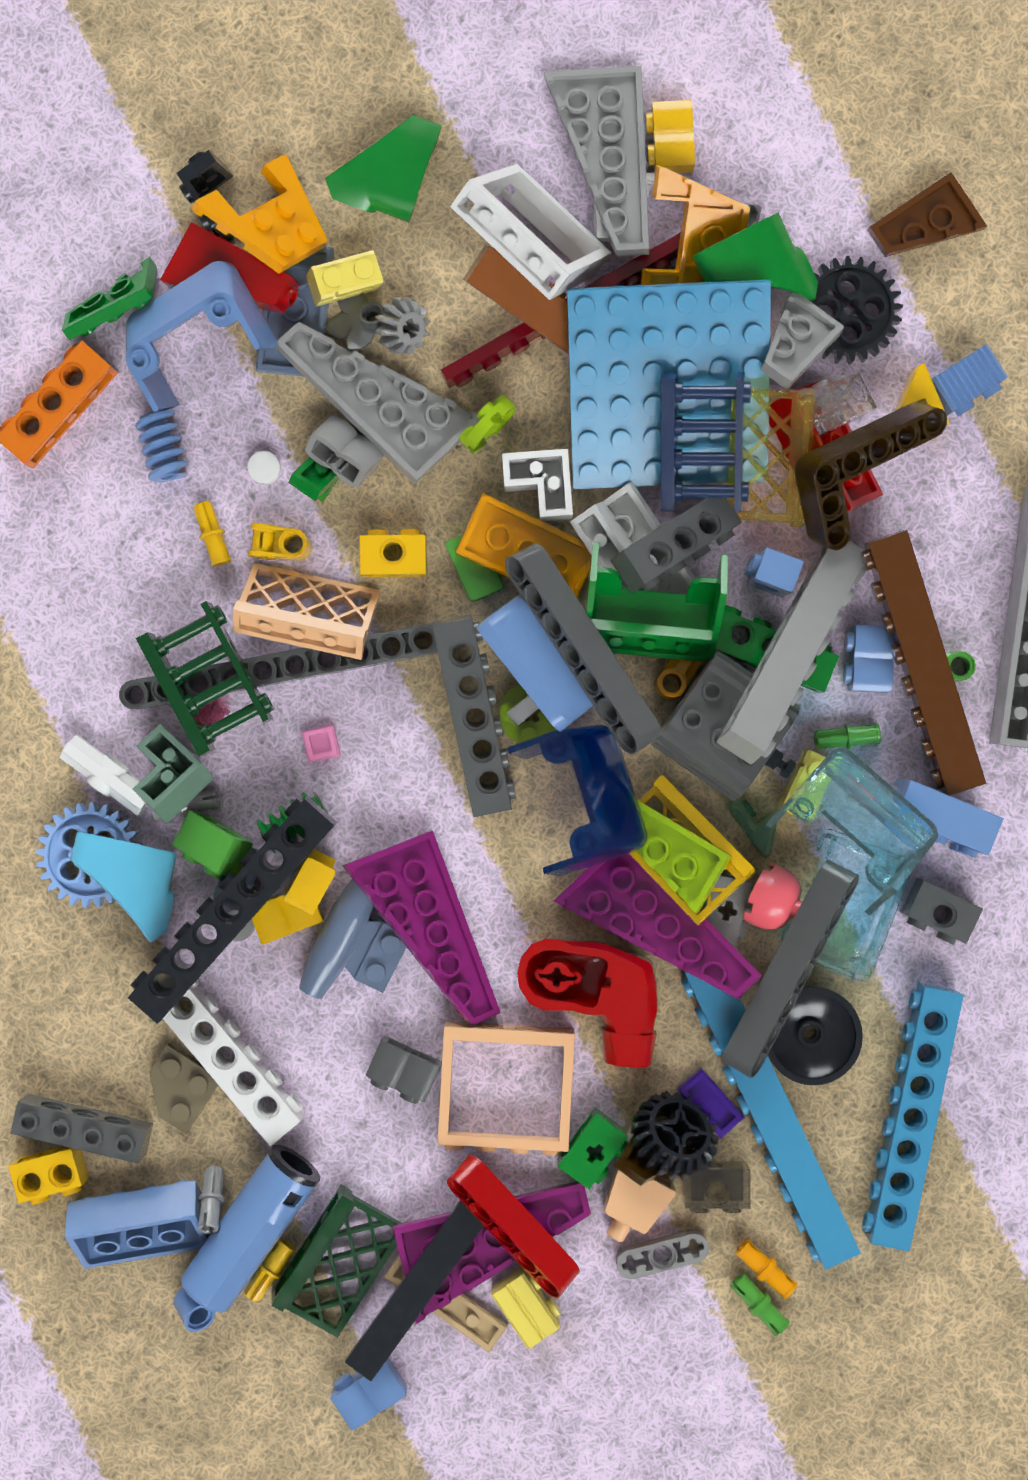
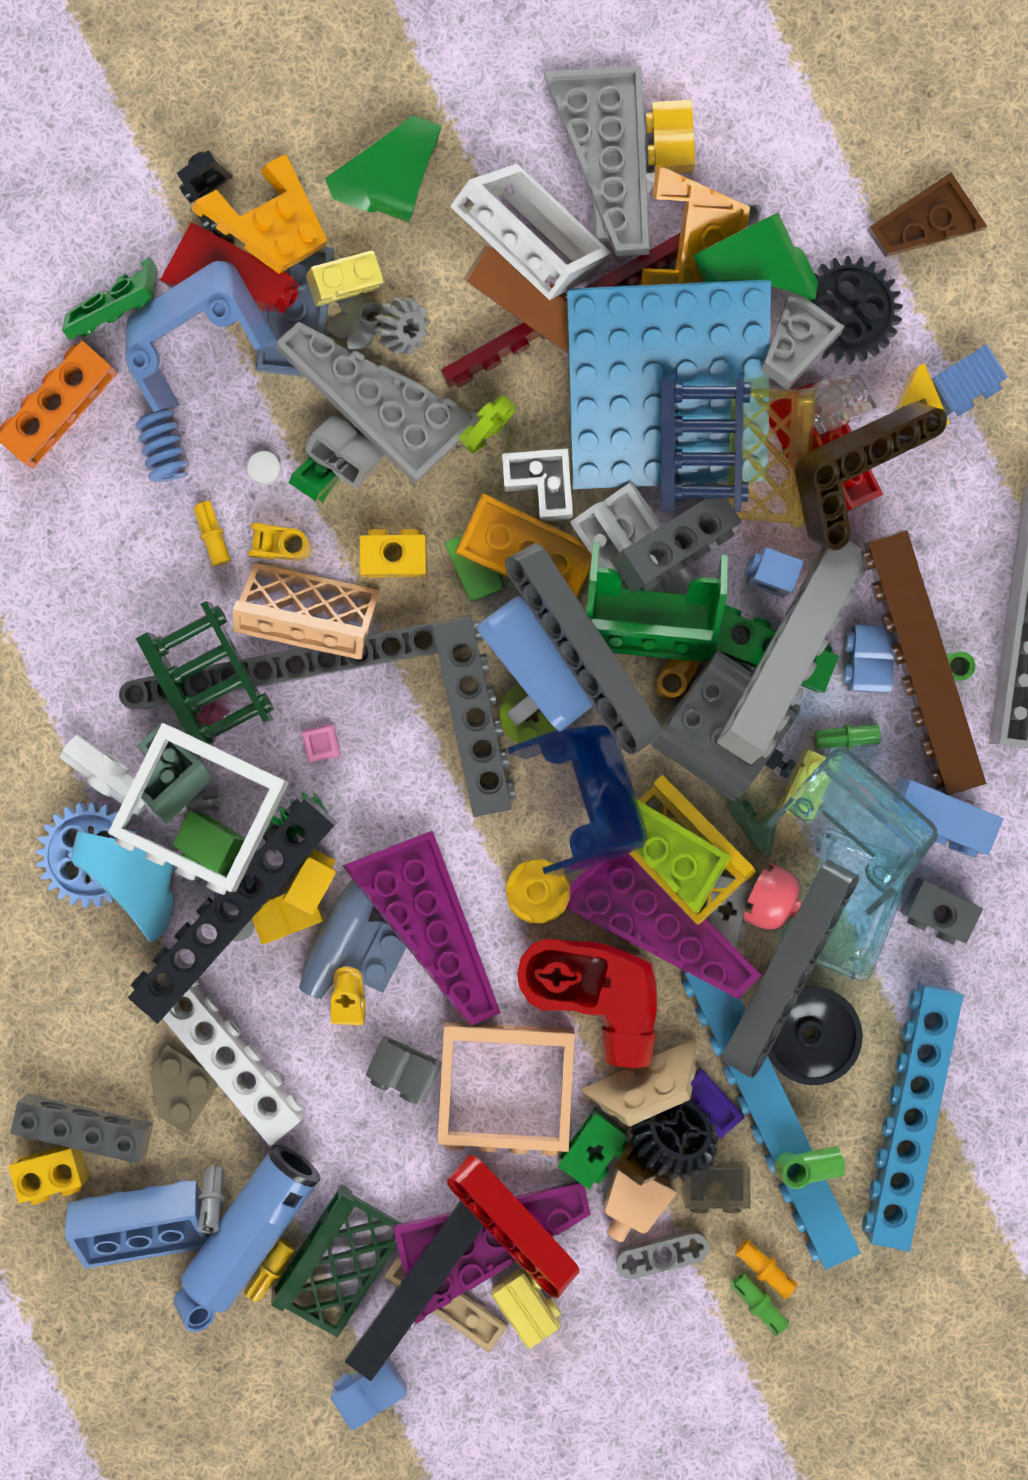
(186, 867): none -> white window
(348, 998): none -> yellow piece
(536, 895): none -> yellow tile
(649, 1090): none -> tan wing
(813, 1166): none -> bright green piece

